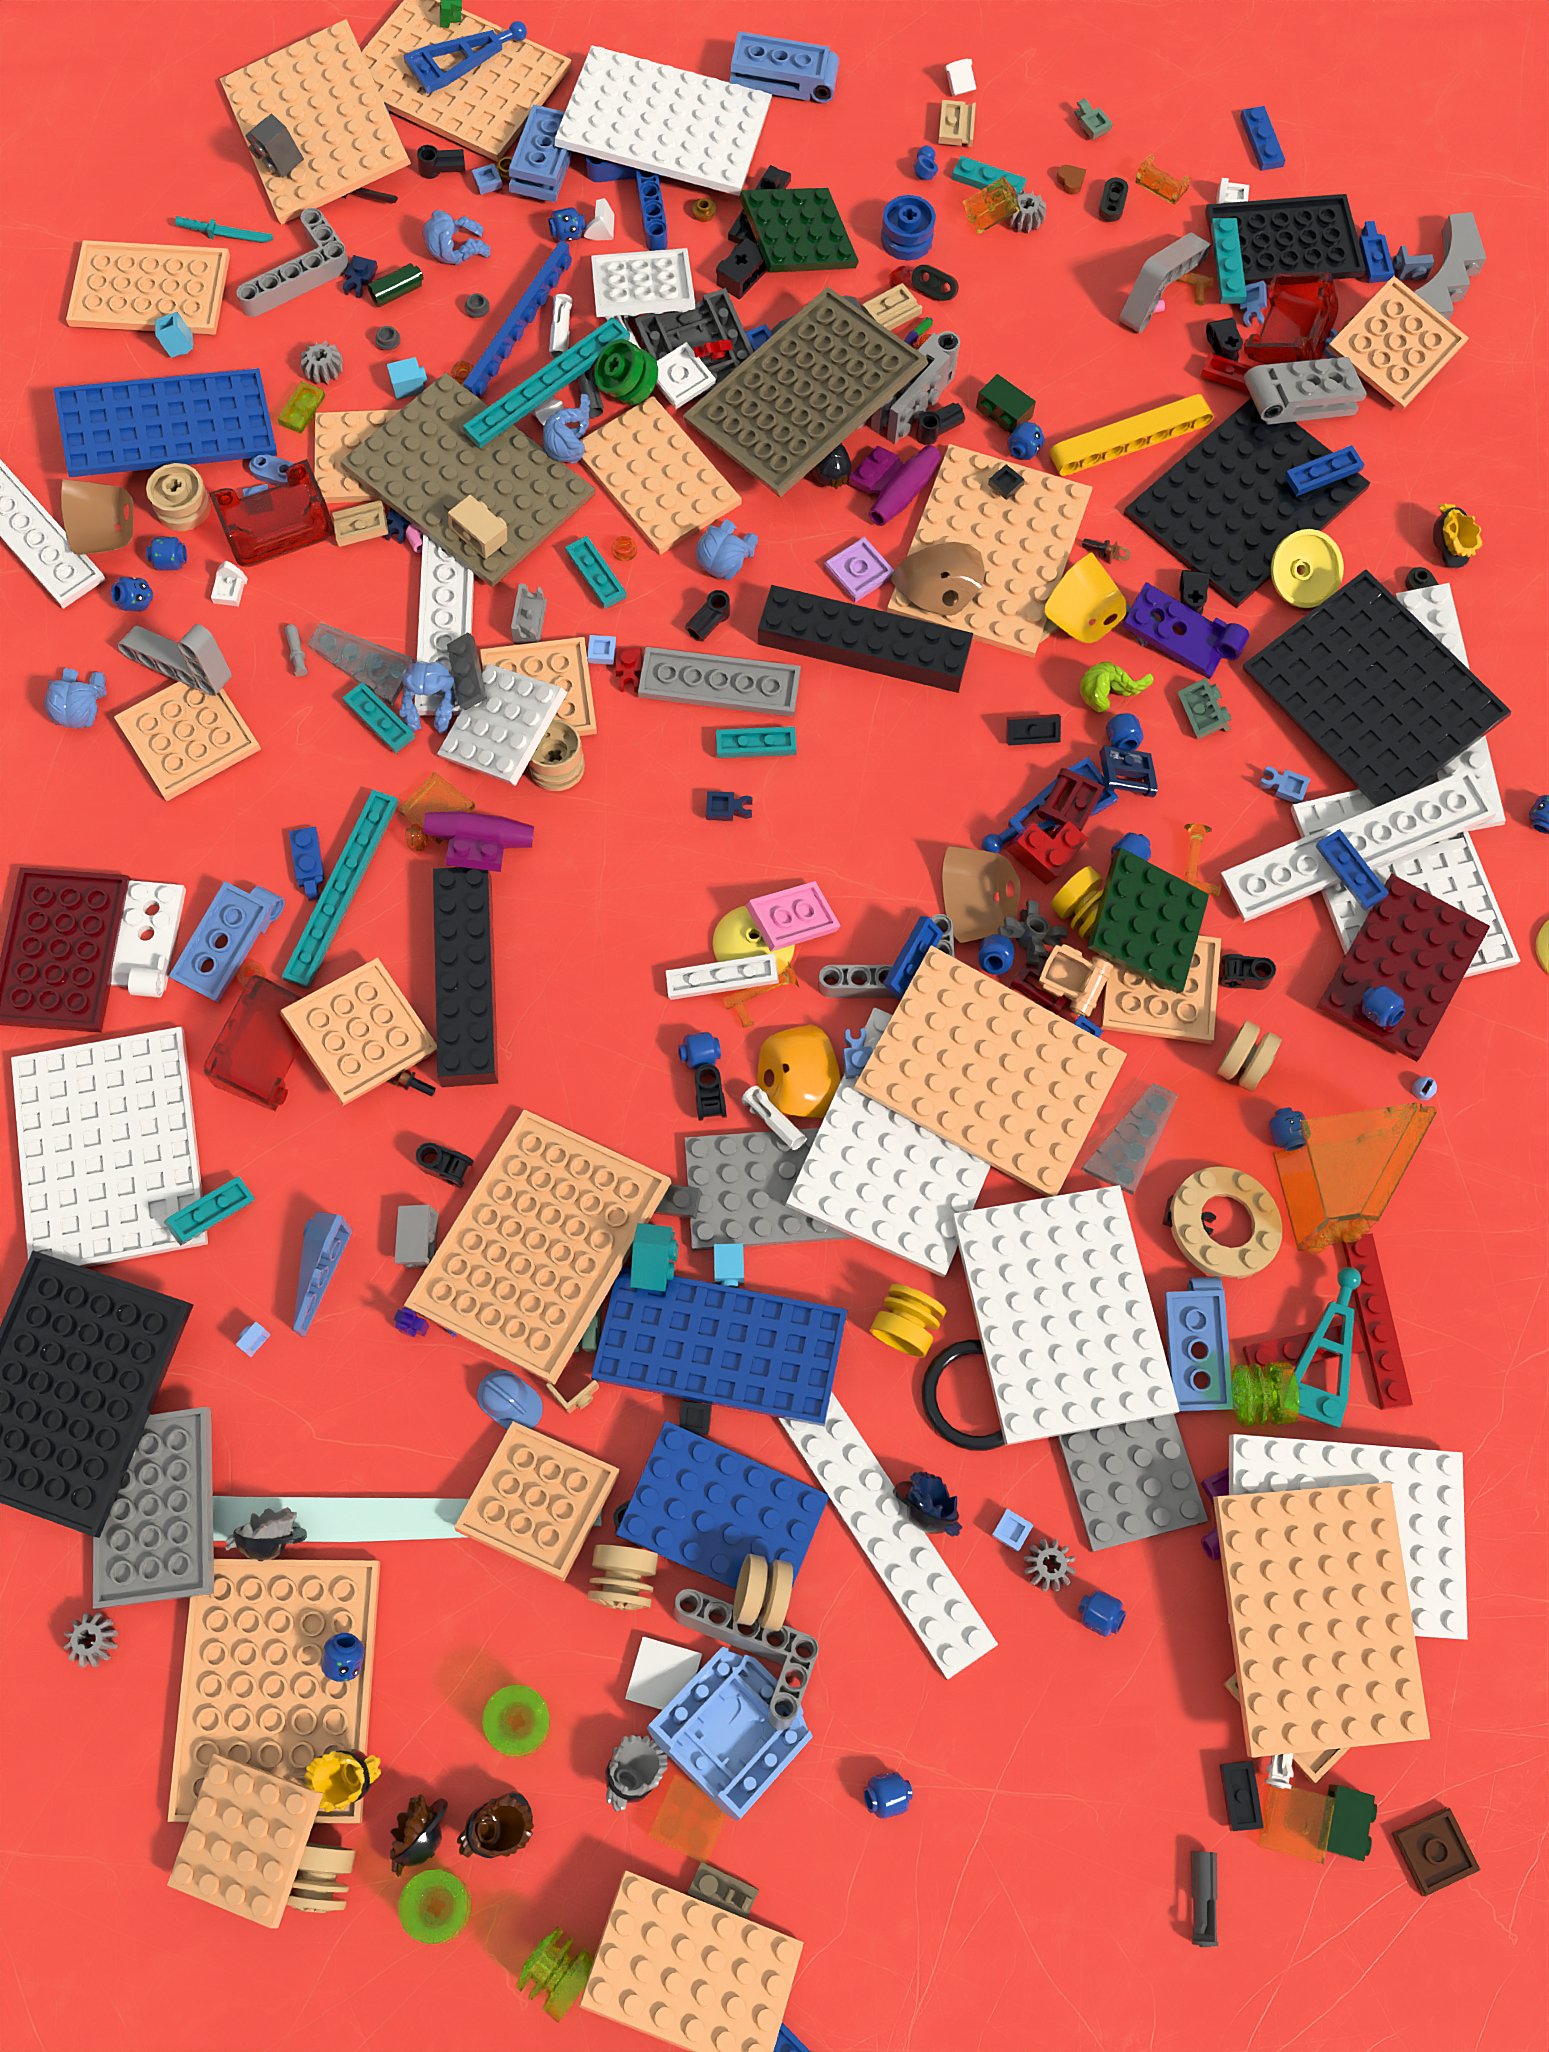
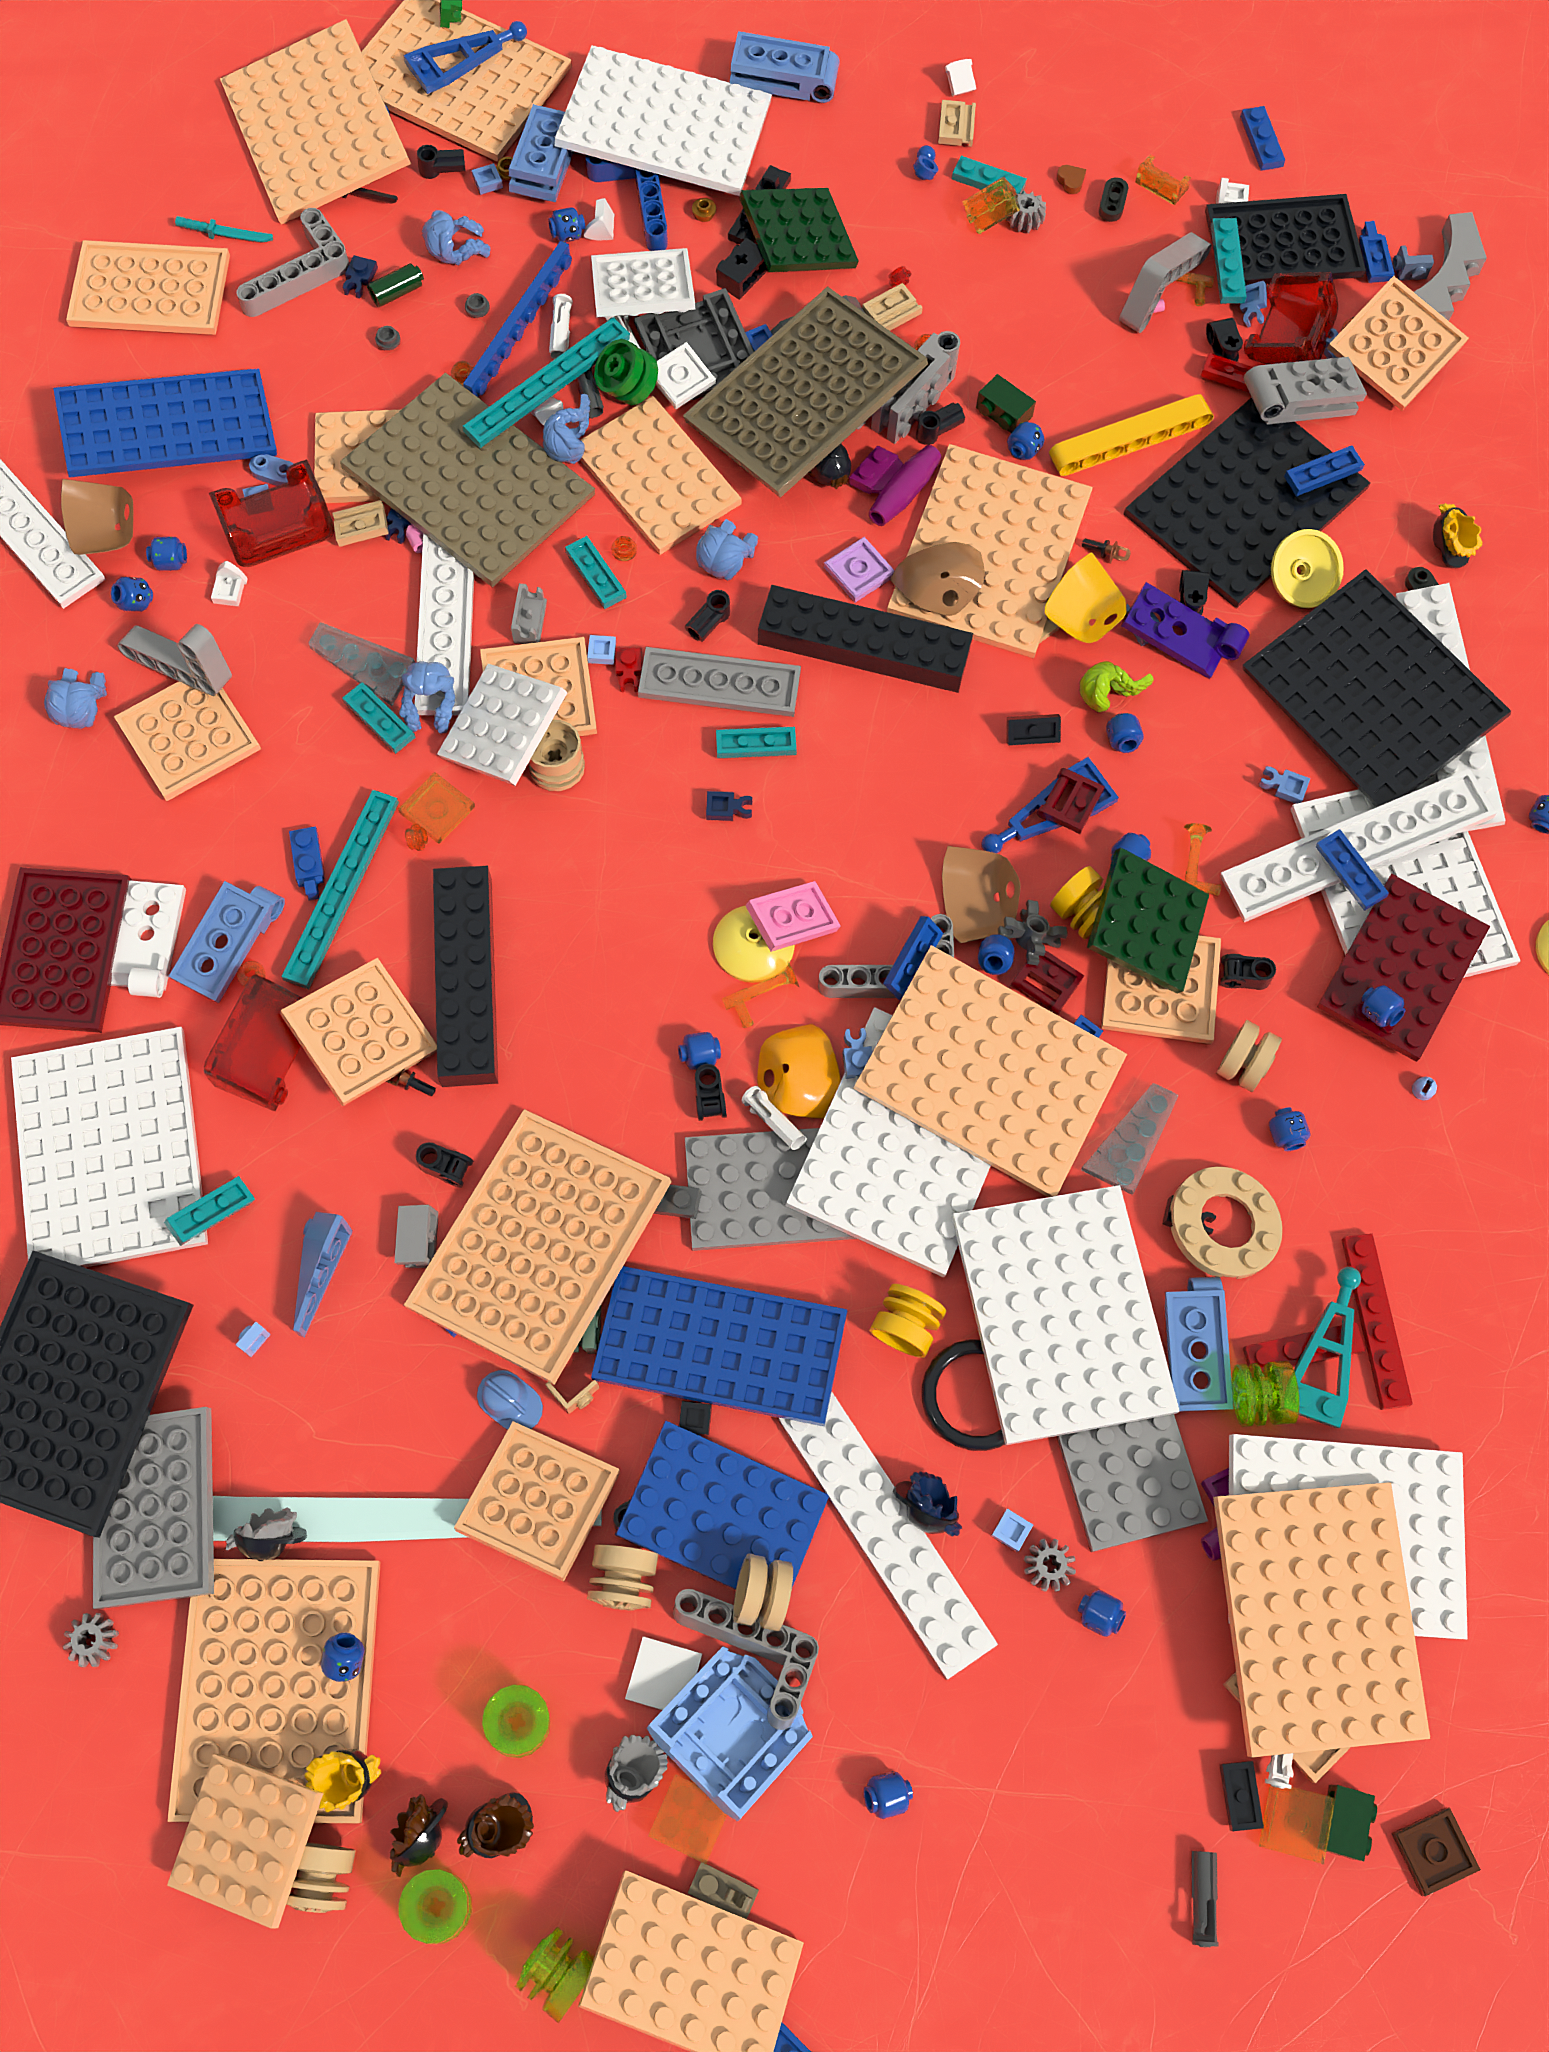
(174, 334): medium azure brick -> none
(178, 497): tan wheel -> none
(274, 145): dark grey brick -> none
(297, 655): light grey piece -> none
(301, 407): clear neon green plate -> none
(321, 362): light grey gear -> none
(407, 377): medium azure brick -> none
(409, 1323): dark purple plate -> none
(466, 671): dark grey plate -> none
(477, 838): magenta plate -> none
(478, 526): tan brick -> none
(653, 1257): teal brick -> none
(713, 350): red plate -> none
(722, 976): white plate -> none
(729, 1264): medium azure brick -> none
(908, 227): blue wheel -> none
(913, 336): piece -> none
(936, 282): pearl dark grey plate -> none
(1006, 482): black plate -> none
(1044, 854): red brick -> none
(1075, 978): light nougat piece -> none
(1092, 121): sand green plate -> none
(1128, 764): dark blue plate -> none
(1204, 709): sand green bracket -> none
(1348, 1171): windscreen -> none

